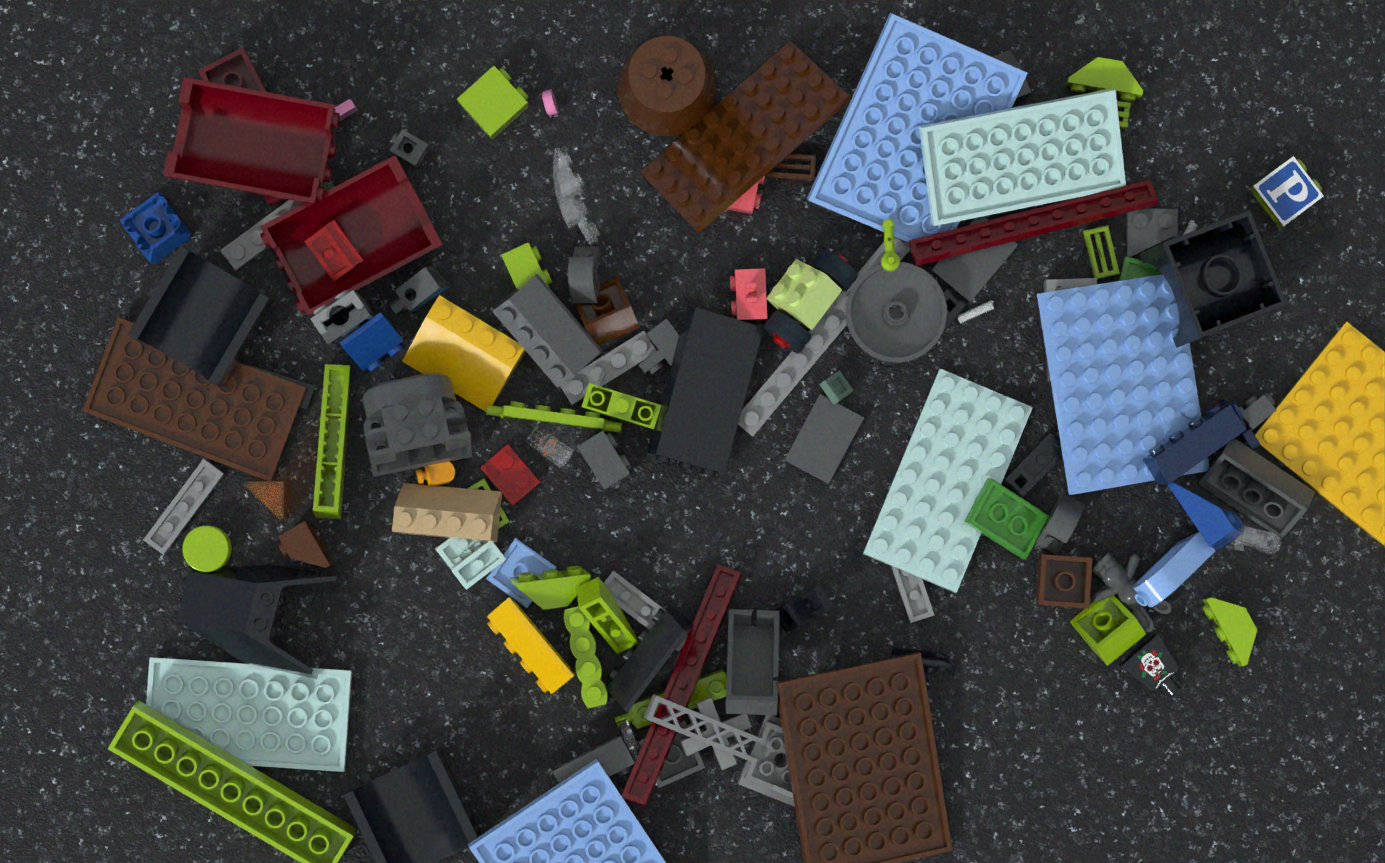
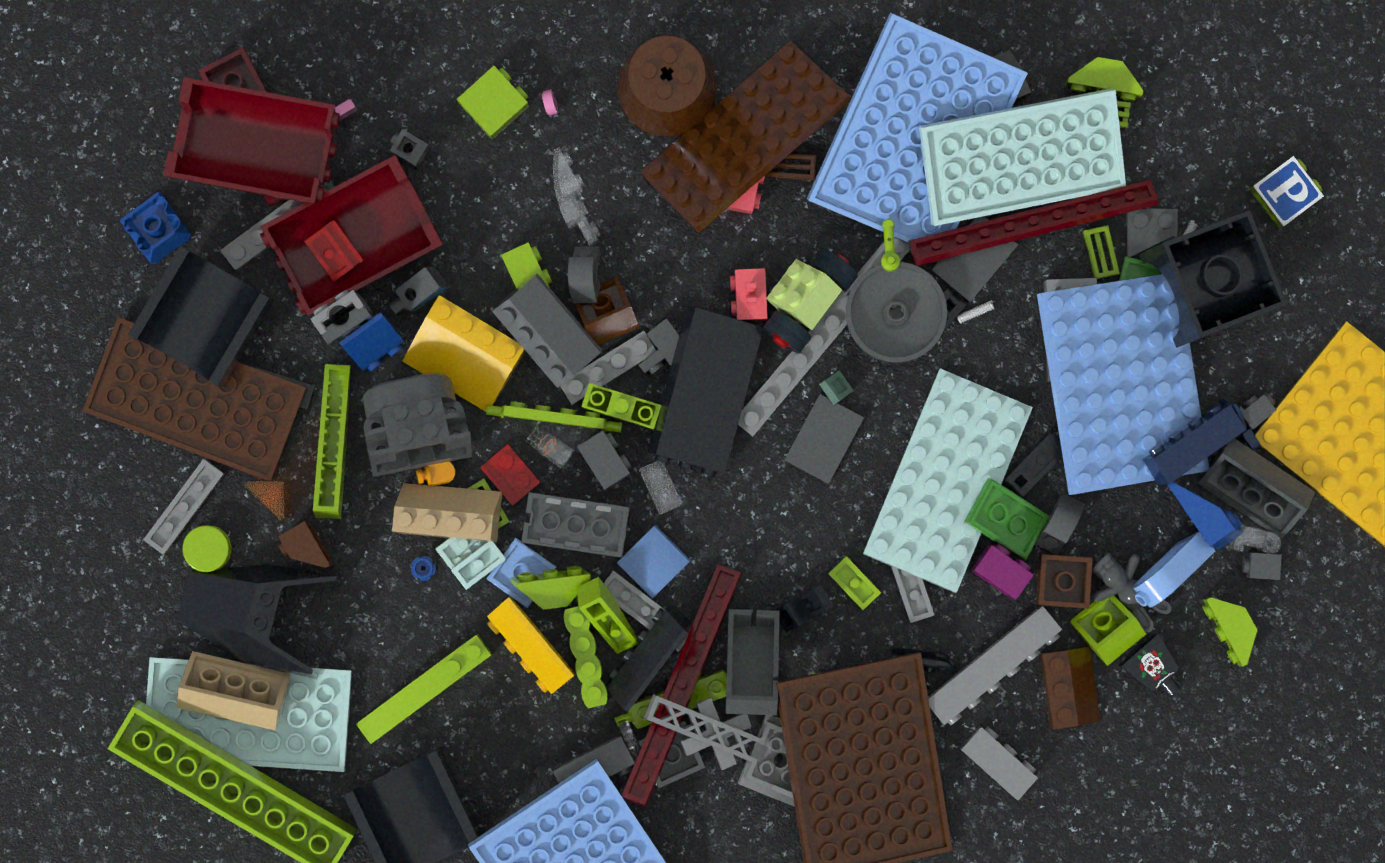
(233, 690): none -> tan slope
(418, 563): none -> blue plate
(424, 688): none -> lime slope
(575, 525): none -> dark grey piece
(653, 561): none -> medium blue slope
(660, 487): none -> clear brick
(854, 583): none -> lime plate
(992, 665): none -> light grey brick
(999, 762): none -> light grey brick
(1002, 572): none -> magenta brick
(1069, 687): none -> reddish brown slope
(1262, 566): none -> dark grey brick

